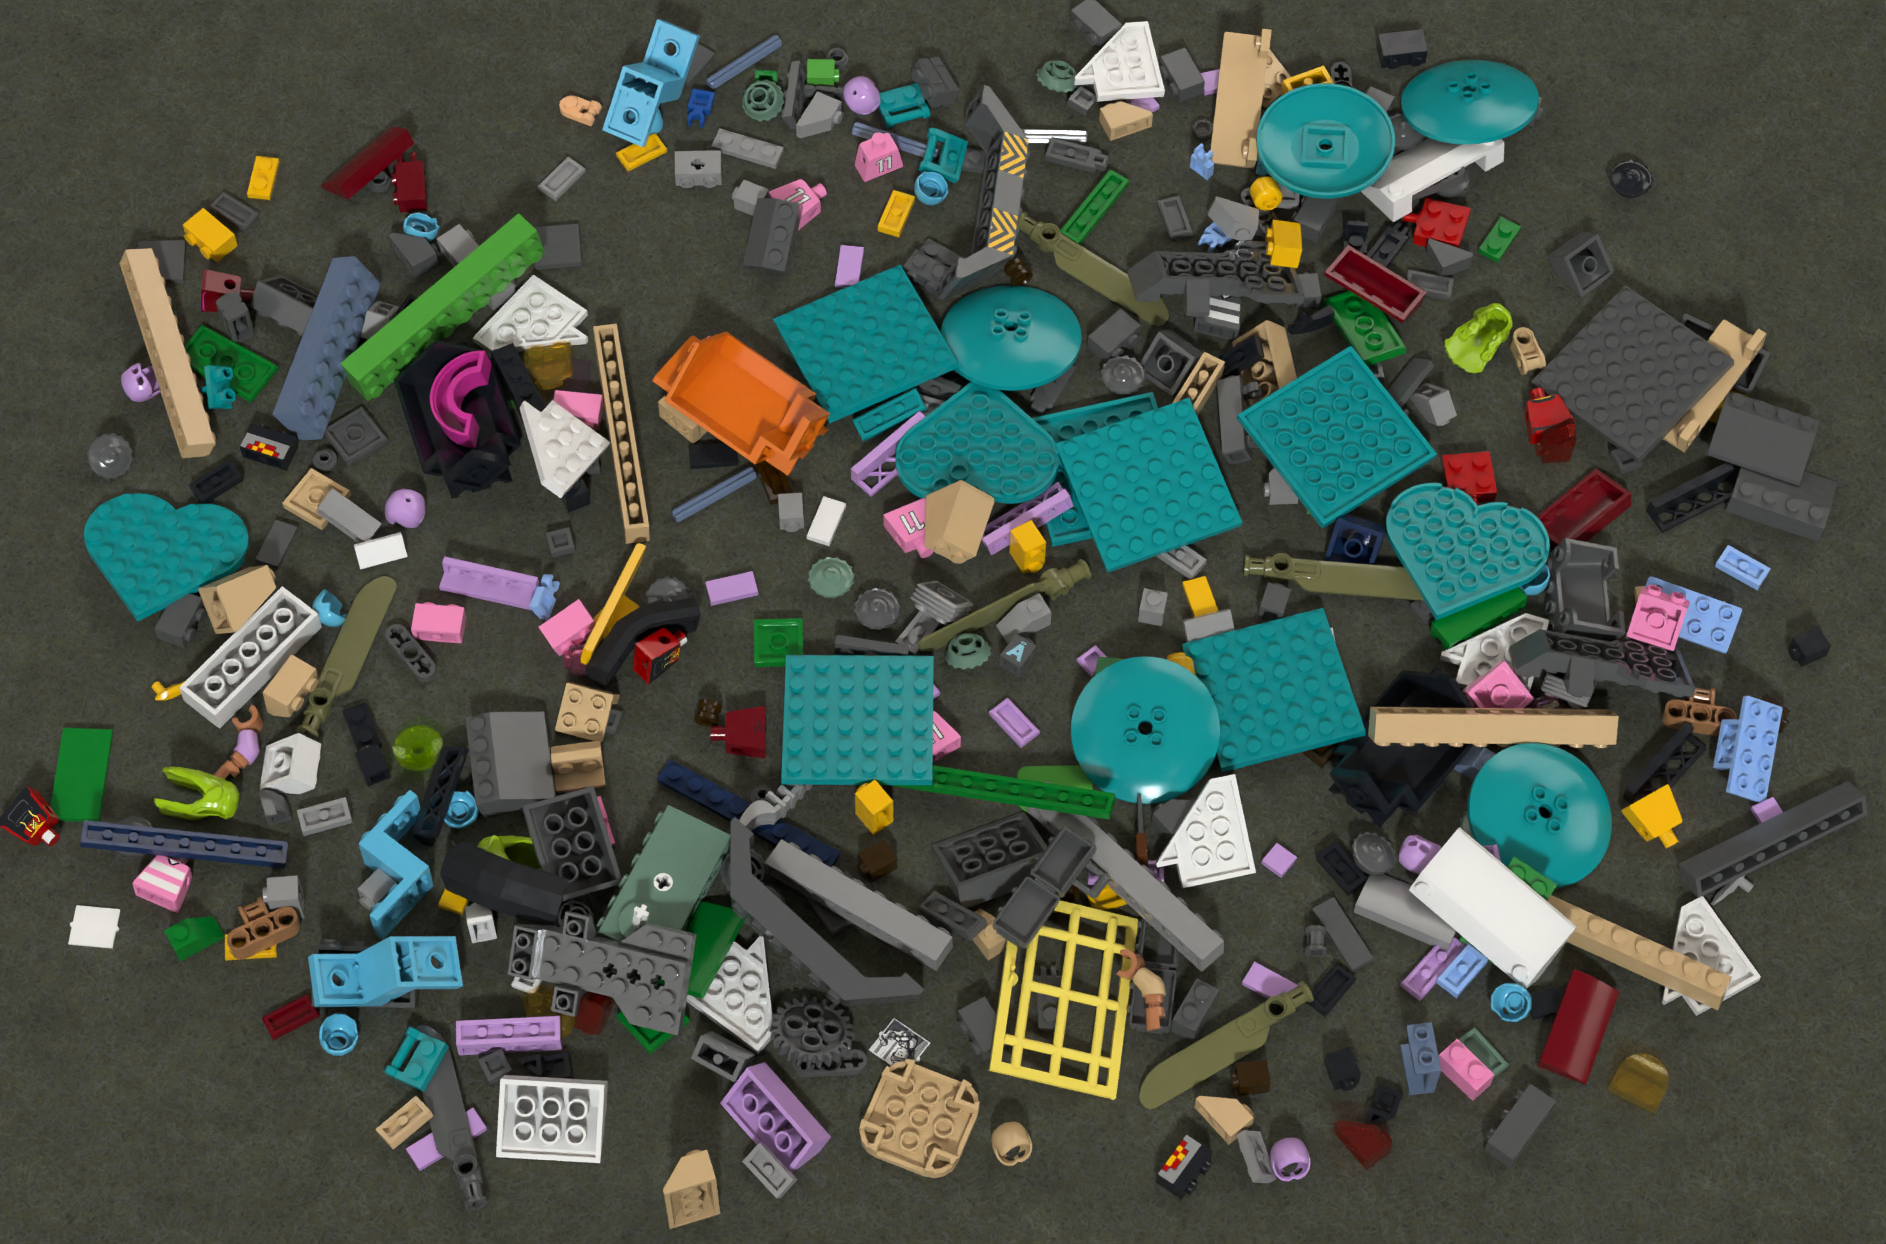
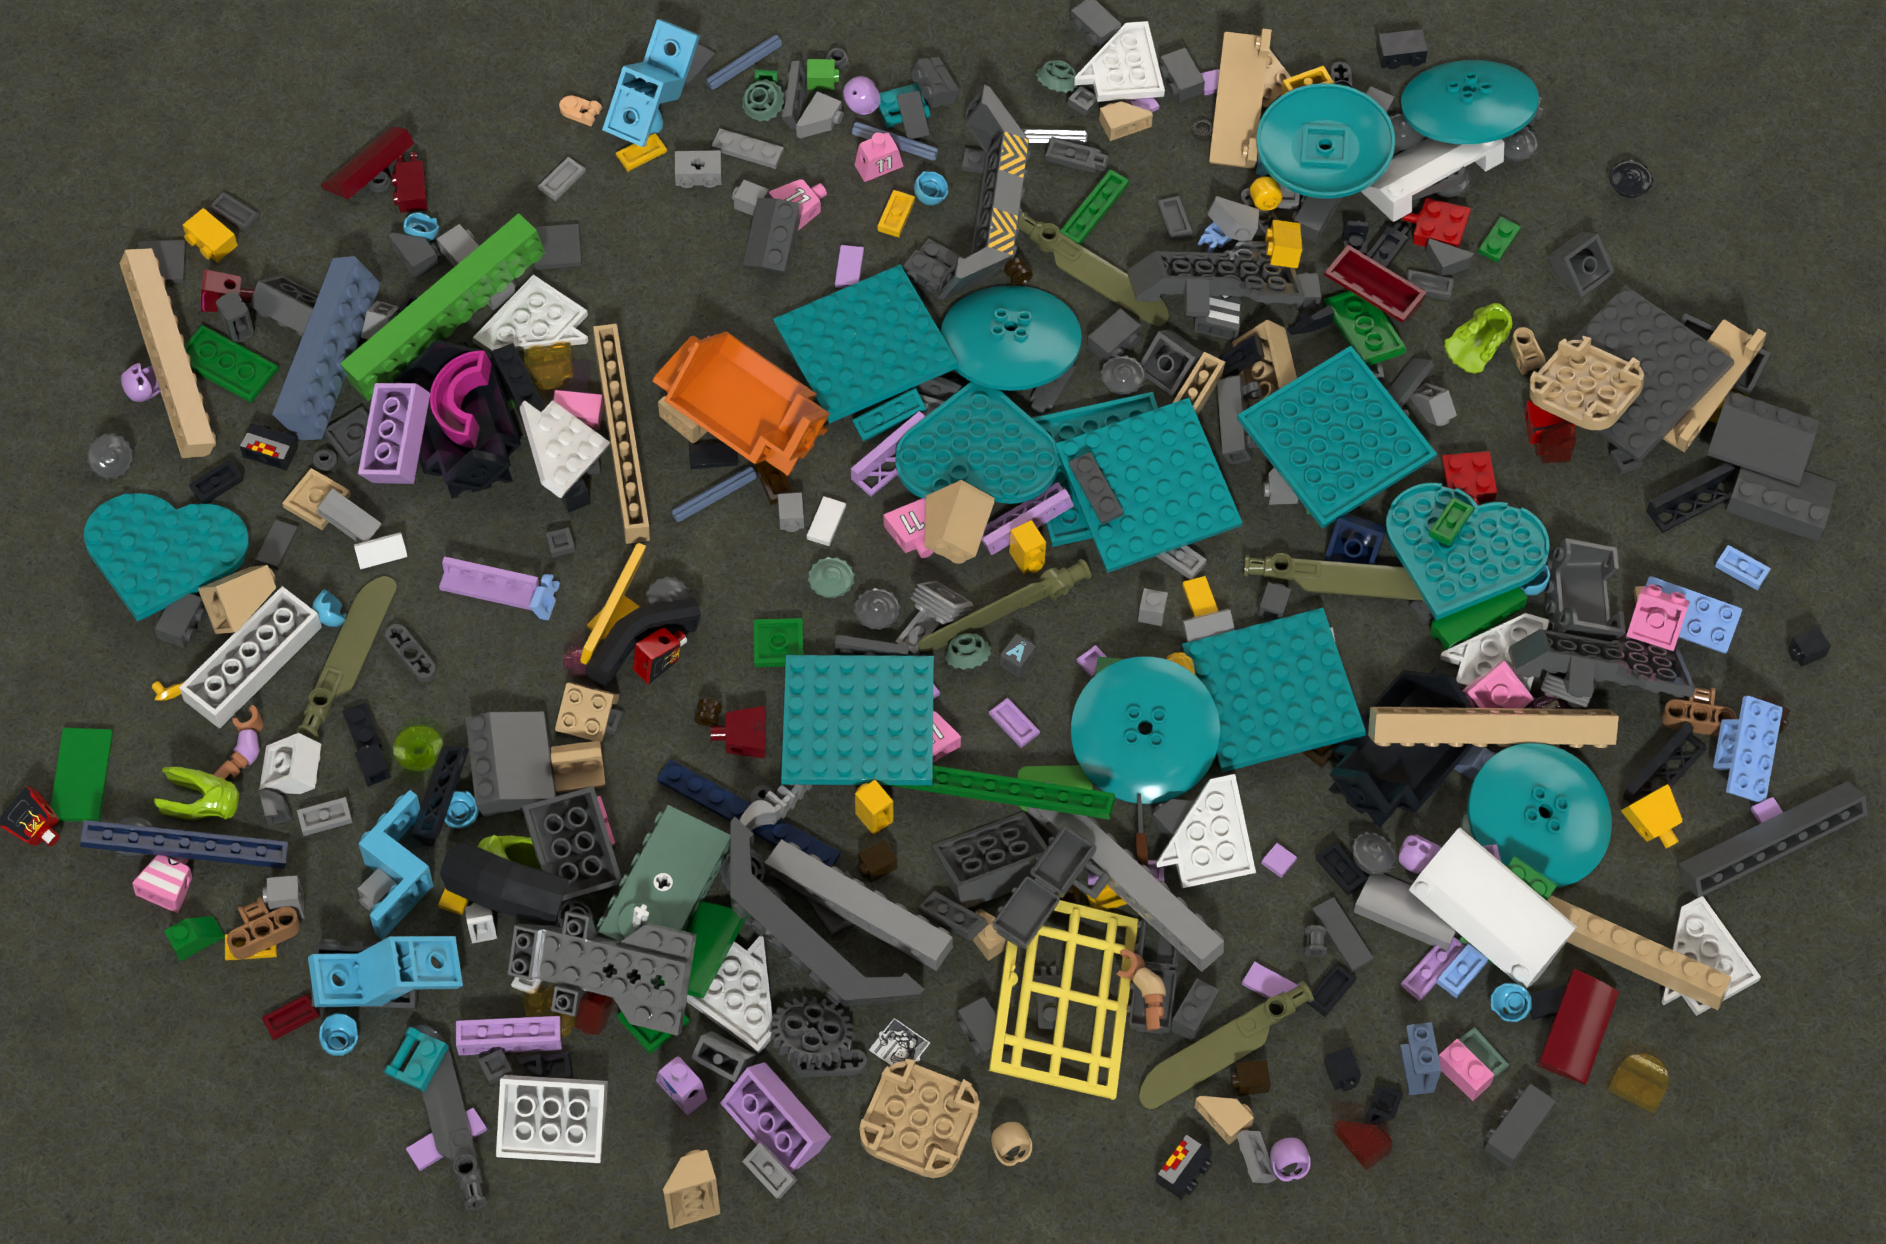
(94, 926): white piece -> none
(218, 387): teal hips -> none
(263, 178): yellow plate -> none
(290, 687): tan slope -> none
(394, 433): none -> lavender brick
(404, 1122): tan plate -> none
(405, 513): lavender helmet -> none
(438, 622): bright pink brick -> none
(568, 627): bright pink brick -> none
(679, 1082): none -> lavender torso
(700, 105): blue plate -> none
(731, 588): lavender tile -> none
(829, 90): dark grey axle -> none
(913, 115): none -> dark grey tile
(950, 157): teal plate -> none
(1025, 618): light grey slope -> none
(1095, 488): none -> dark grey plate
(1202, 162): light blue plate -> none
(1451, 521): none -> green plate
(1520, 146): none -> dark grey piece
(1585, 509): dark red slope -> none
(1586, 384): none -> tan tile
(1730, 887): light grey bar -> none

